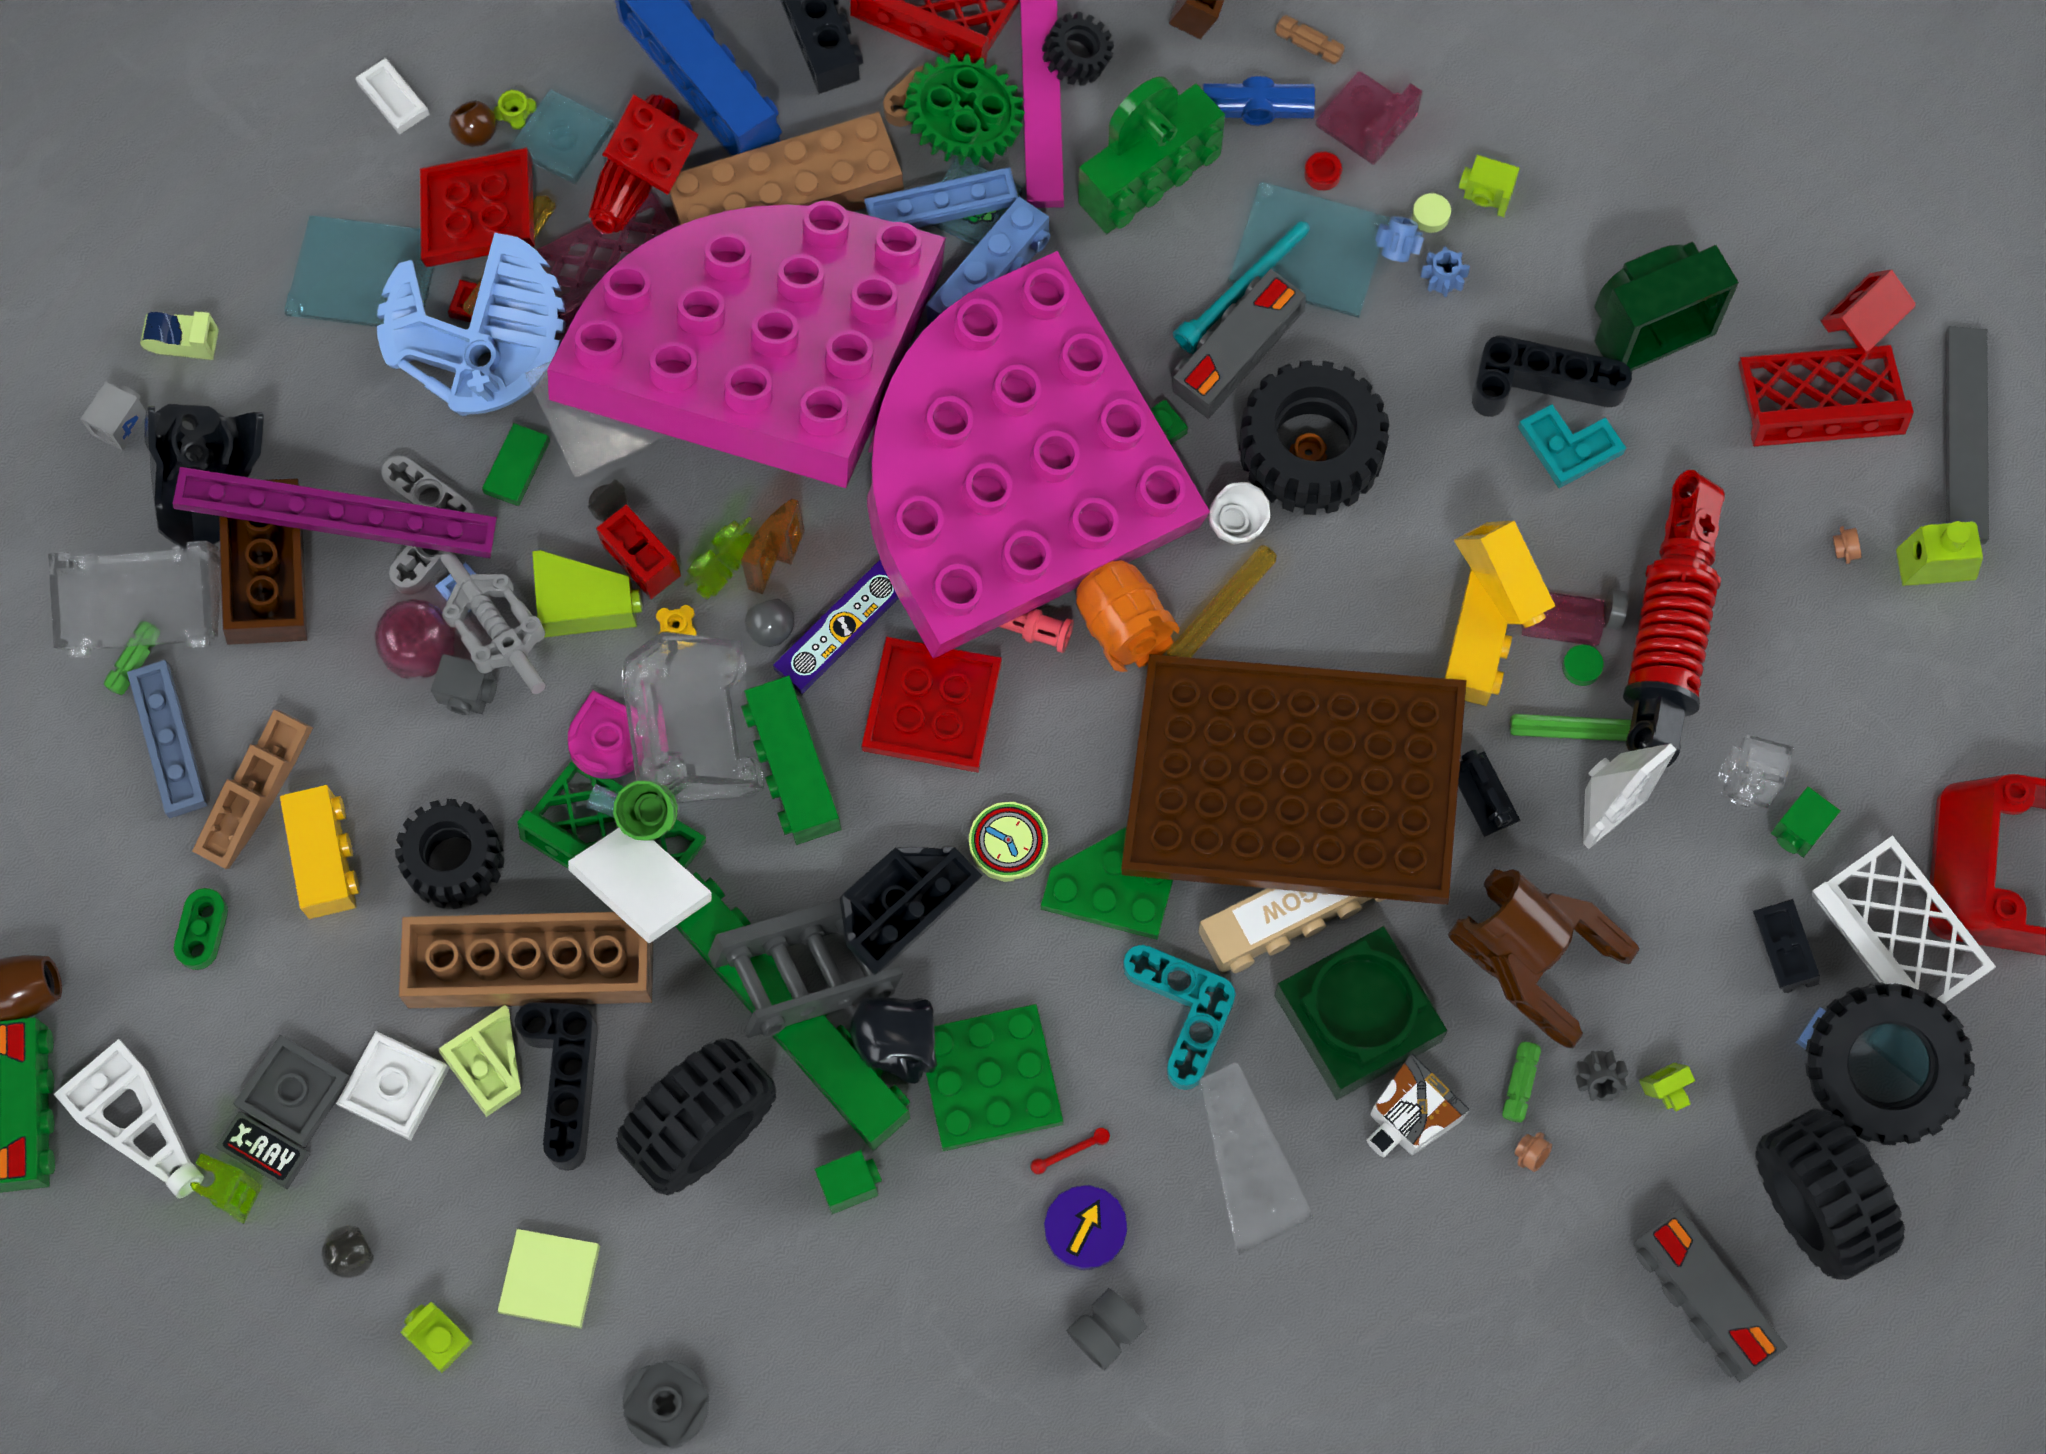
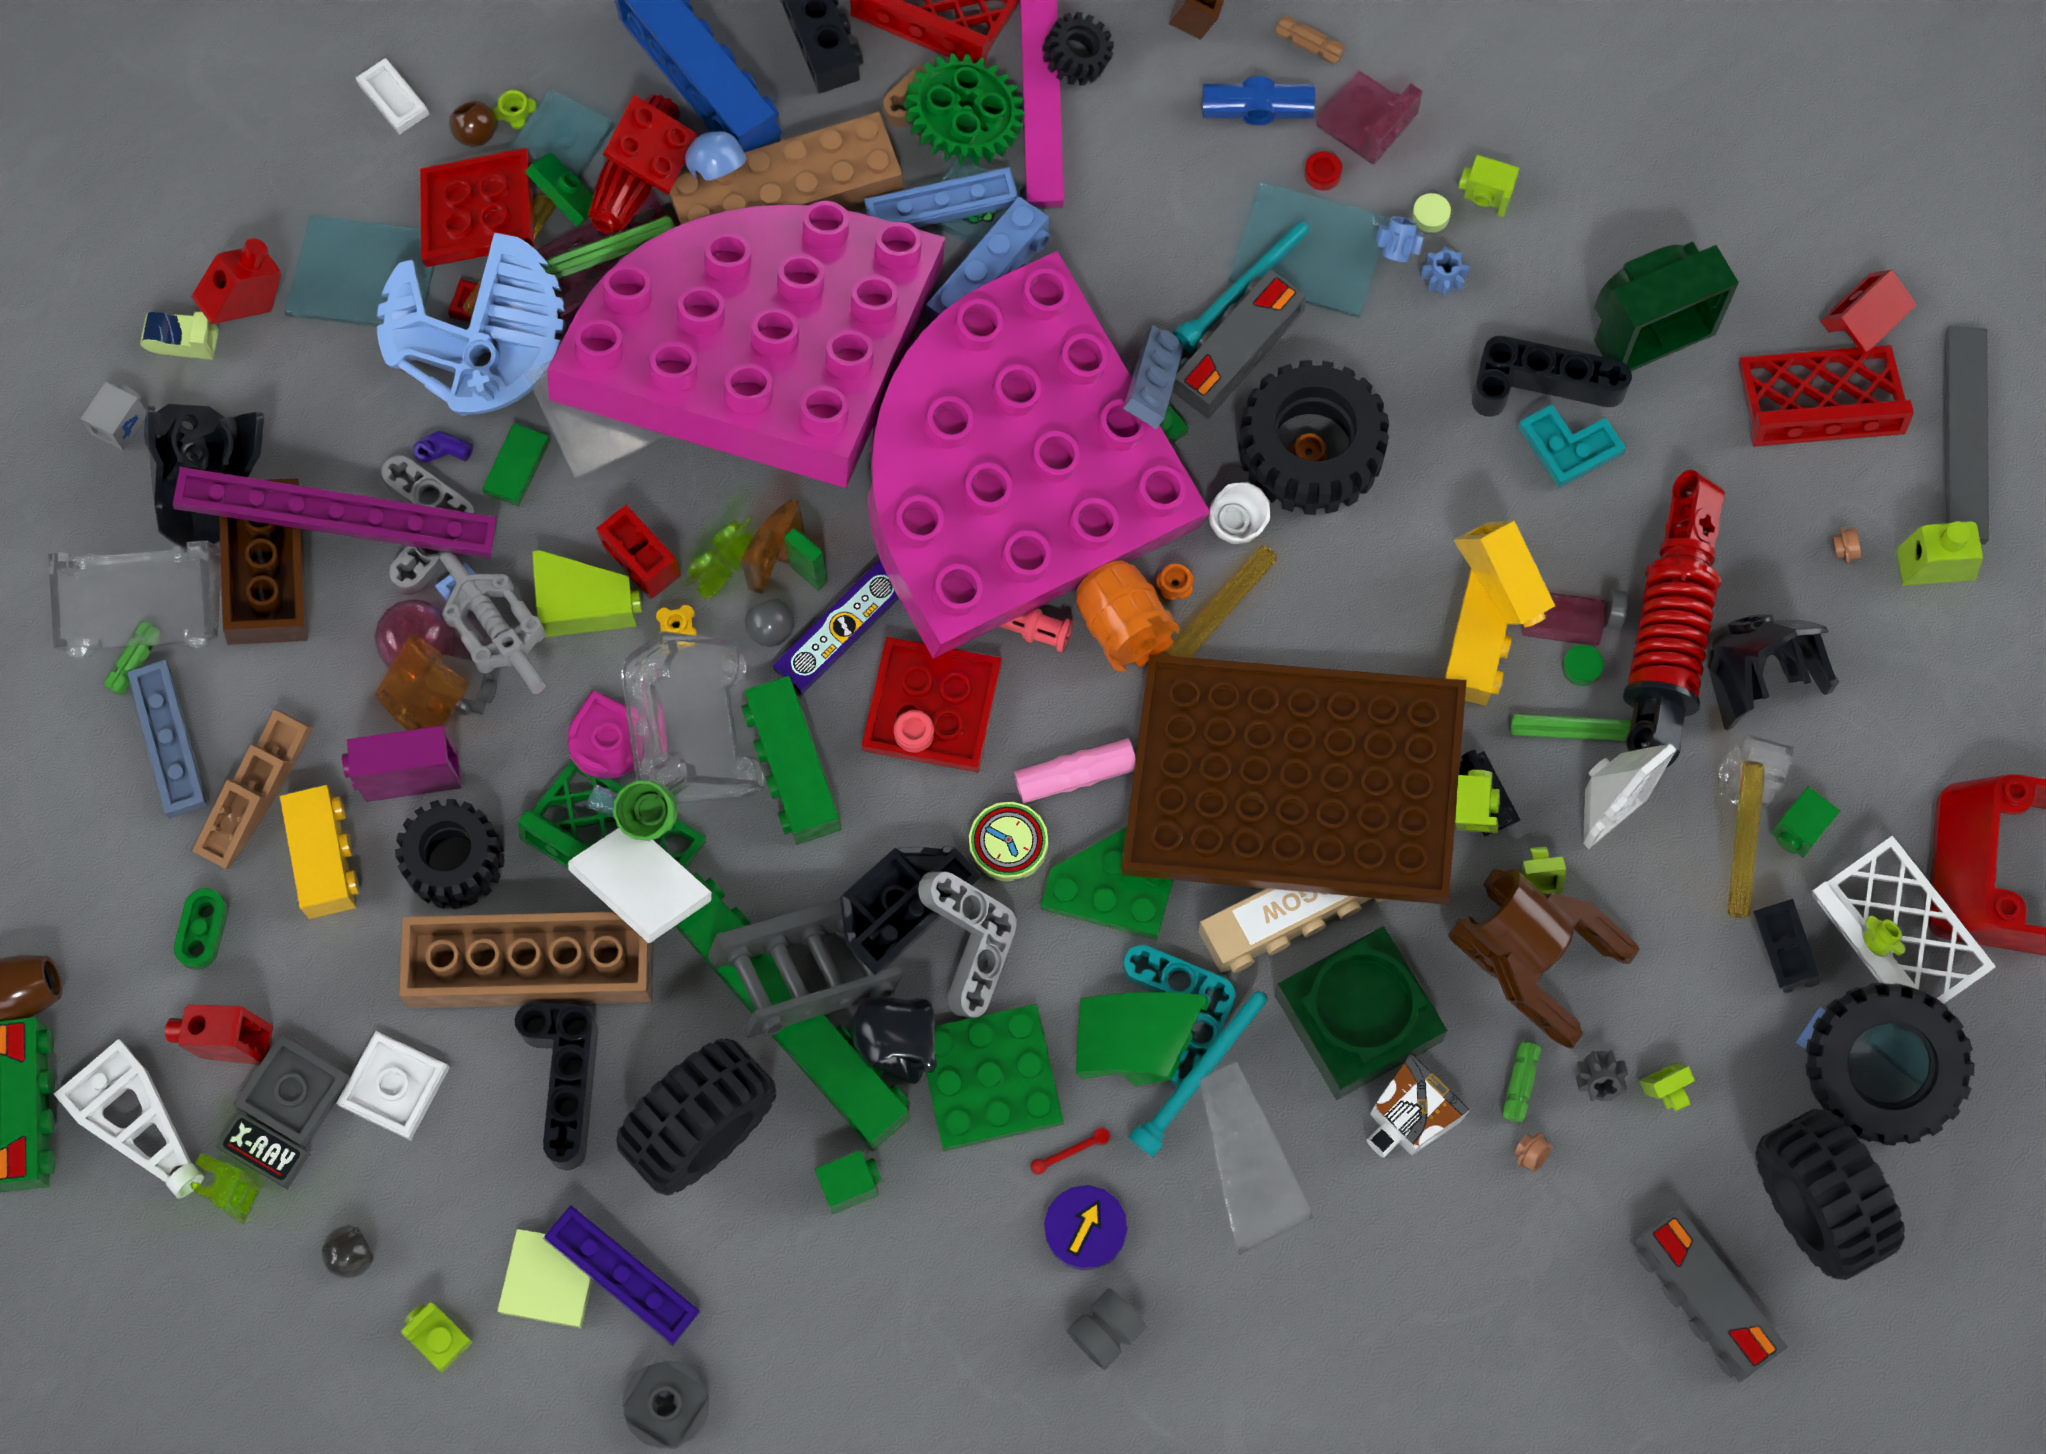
(221, 1033): none -> red torso
(238, 284): none -> red torso
(402, 763): none -> magenta brick
(420, 688): none -> clear orange slope
(441, 444): none -> dark purple arm
(486, 1061): yellowish green wing -> none
(561, 187): none -> green plate
(606, 248): none -> bright green axle
(607, 500): clear smoke plate -> none
(621, 1275): none -> dark purple tile
(714, 155): none -> medium blue hair
(806, 558): none -> green tile
(914, 731): none -> coral tile
(983, 937): none -> light grey beam
(1075, 770): none -> bright pink axle
(1135, 1034): none -> green slope
(1151, 148): green brick -> none
(1151, 1134): none -> teal piece
(1154, 376): none -> sand blue plate
(1179, 573): none -> orange plate
(1476, 802): none -> lime brick
(1545, 872): none -> lime tile
(1742, 657): none -> black piece
(1746, 839): none -> clear yellow axle
(1883, 937): none -> lime plate

